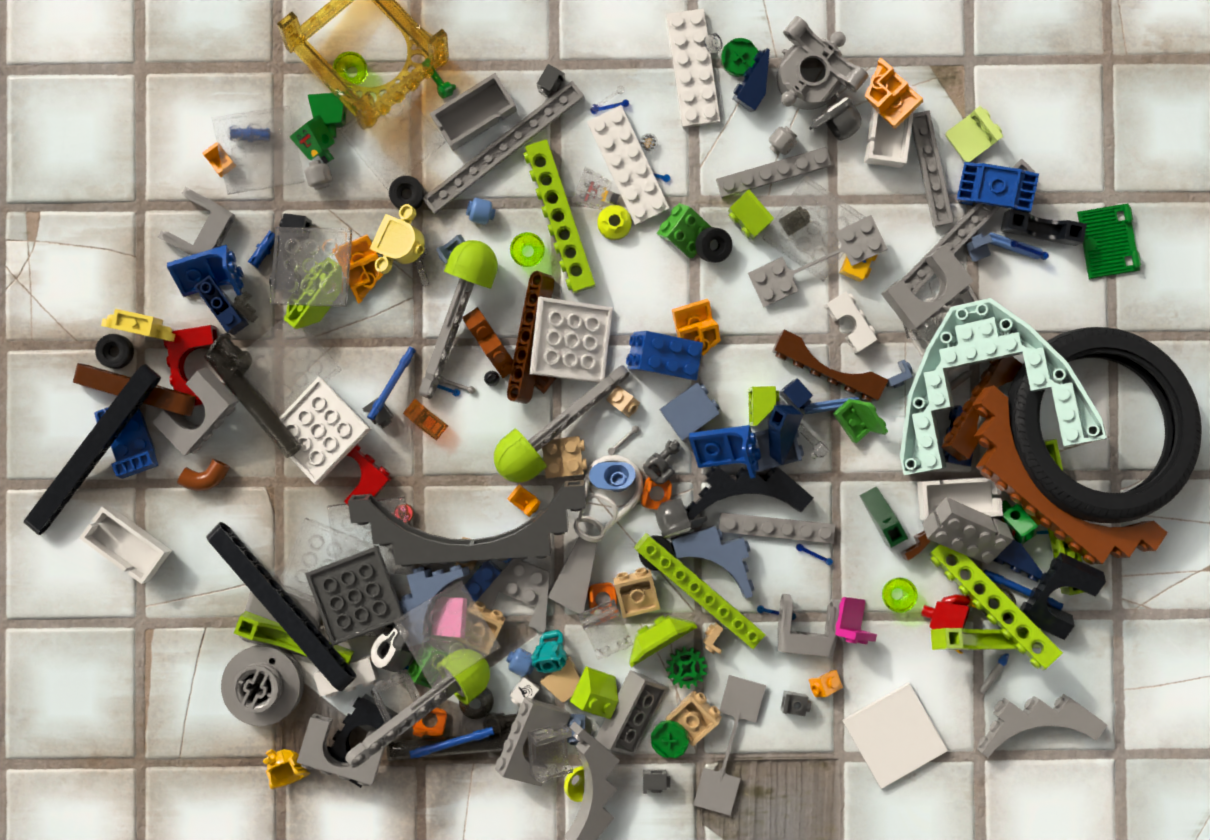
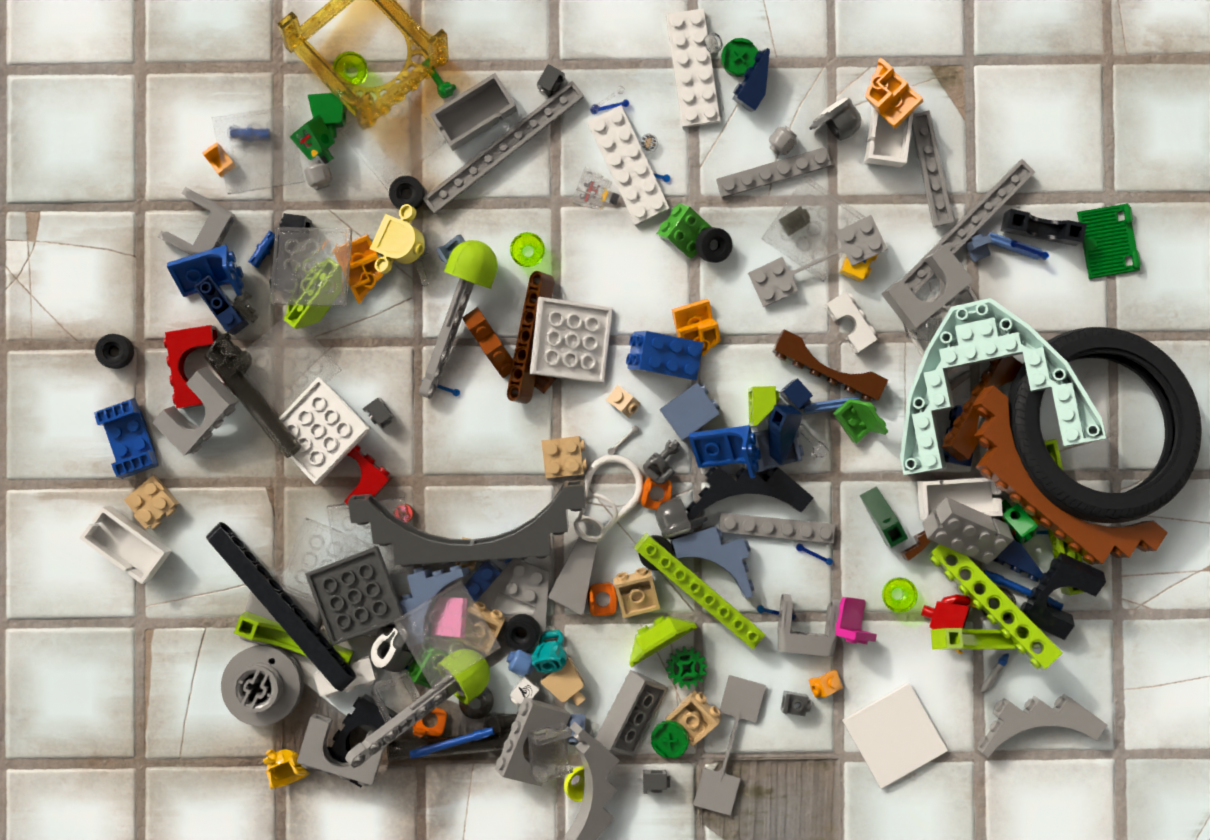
(92, 449): black beam -> none
(113, 383): reddish brown beam -> none
(138, 324): light yellow piece -> none
(151, 503): none -> tan plate
(204, 480): dark orange cylinder -> none
(379, 403): blue piece -> none
(425, 419): clear orange slope -> none
(471, 389): light grey hinge -> none
(480, 211): medium blue head -> none
(494, 381): black hinge -> none
(518, 457): piece -> none
(524, 500): light orange bracket -> none
(524, 622): none -> black tyre
(538, 151): lime brick -> none
(596, 693): lime slope -> none
(606, 629): clear panel -> none
(612, 476): medium blue piece -> none
(614, 232): neon yellow piece -> none
(712, 634): tan bracket -> none
(750, 215): lime slope -> none
(811, 95): light grey piece -> none
(898, 380): sand blue bracket -> none
(974, 134): yellowish green bracket -> none
(997, 186): blue plate -> none

